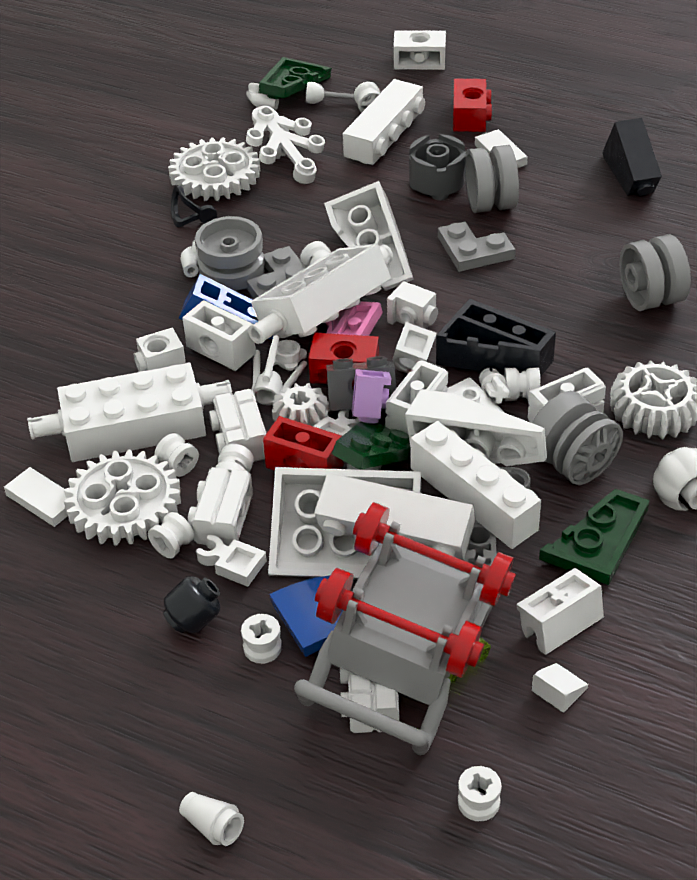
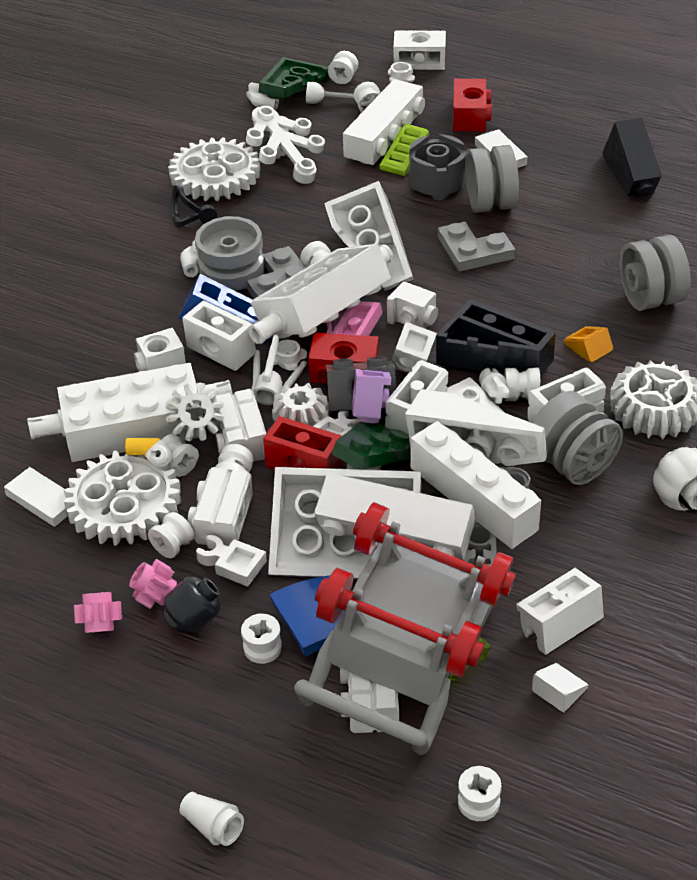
(97, 612): none -> bright pink gear
(151, 448): none -> arm
(152, 583): none -> bright pink gear
(205, 406): none -> white gear
(341, 61): none -> white wheel
(400, 150): none -> lime slope
(401, 71): none -> white plate
(590, 342): none -> light orange slope
(599, 539): dark green wing -> none

